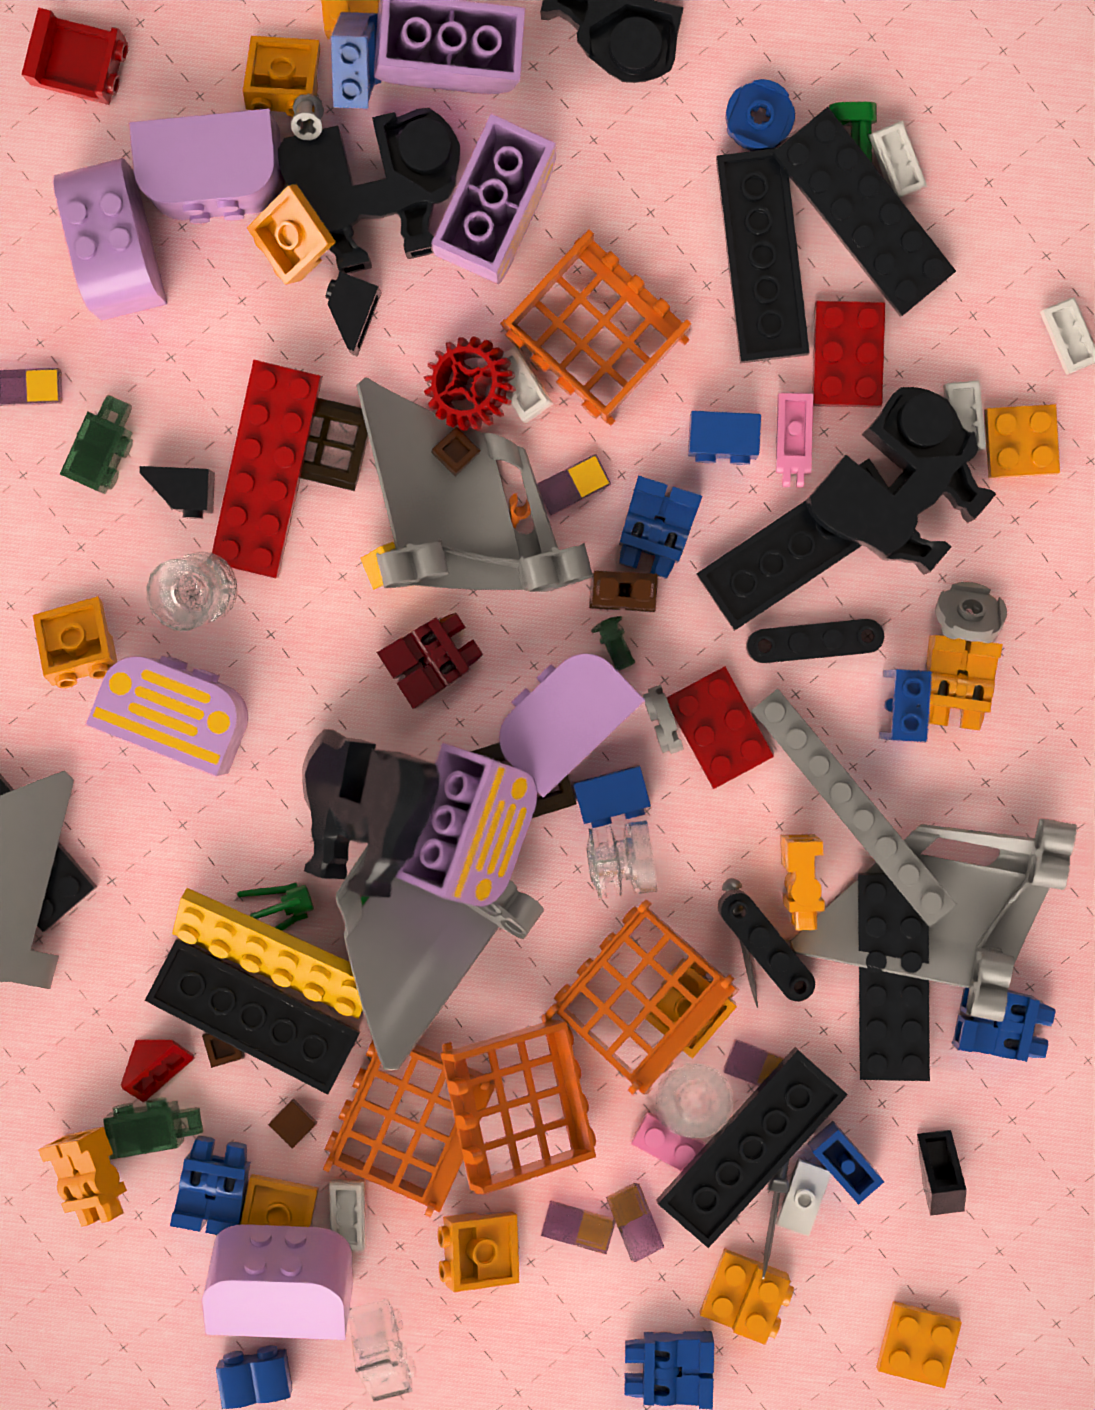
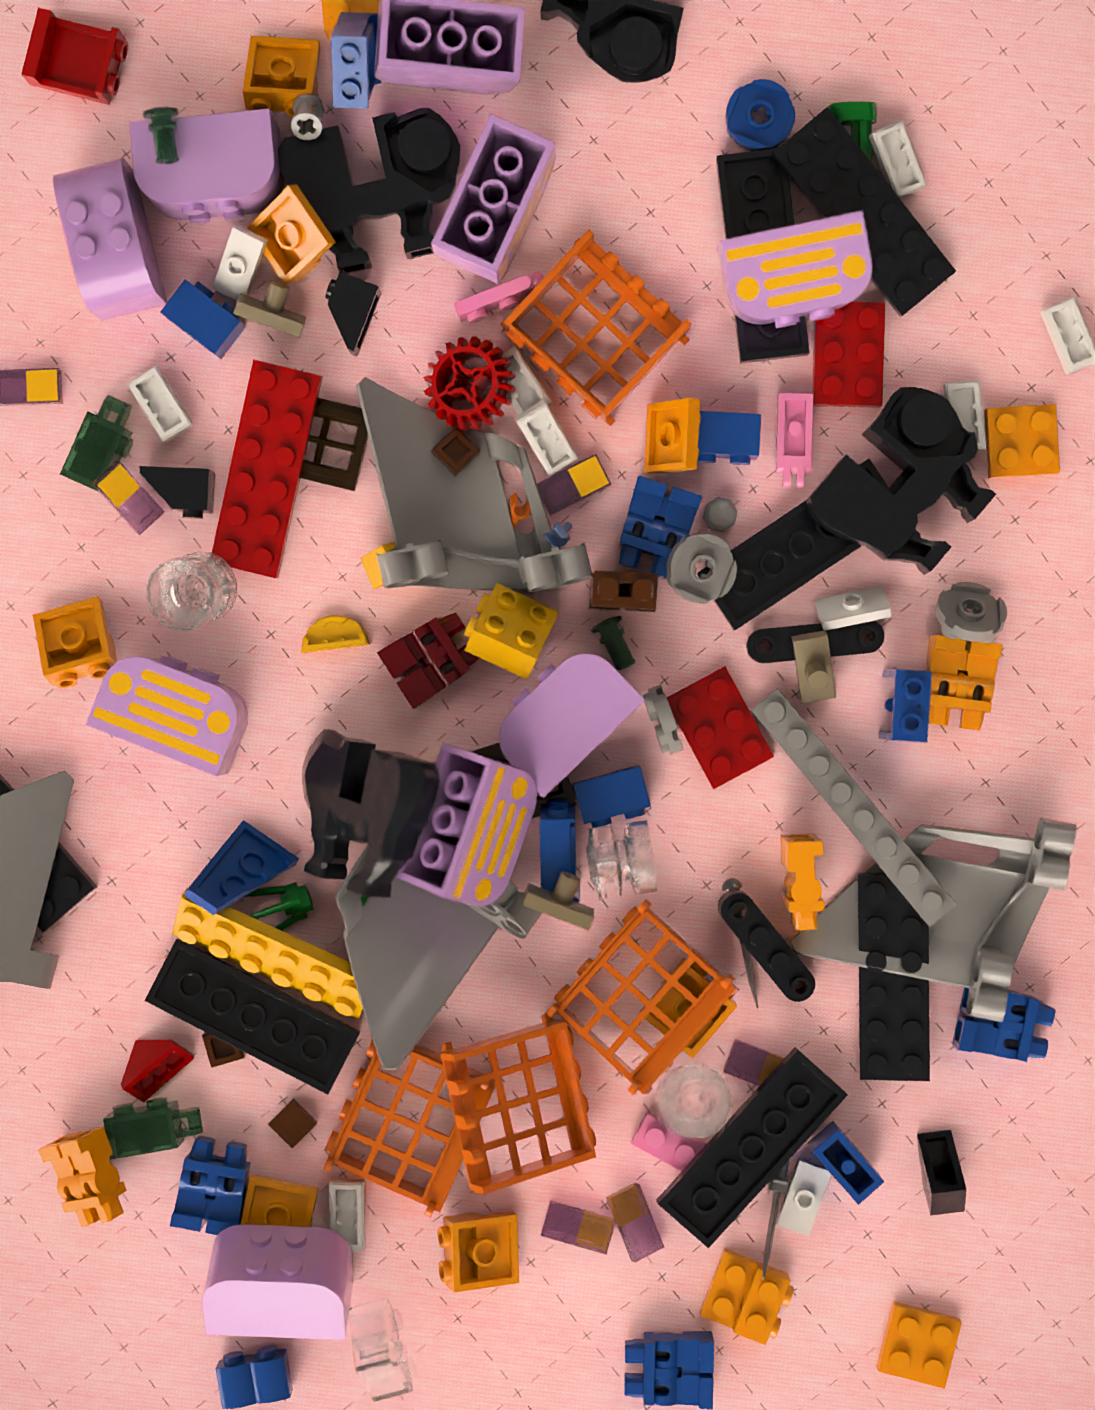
(128, 497): none -> clear purple tile
(160, 404): none -> white plate
(163, 133): none -> clear green pin
(203, 318): none -> blue brick
(239, 263): none -> white plate
(239, 868): none -> blue wing
(271, 310): none -> dark tan tile
(334, 633): none -> yellow tile
(503, 296): none -> bright pink hinge
(509, 630): none -> yellow brick
(546, 438): none -> white plate
(557, 843): none -> blue window
(559, 535): none -> medium blue hand
(560, 901): none -> dark tan tile
(672, 436): none -> light orange plate
(681, 570): none -> light grey plate
(720, 514): none -> light grey tile
(796, 270): none -> lavender brick
(813, 667): none -> dark tan tile
(853, 608): none -> white plate

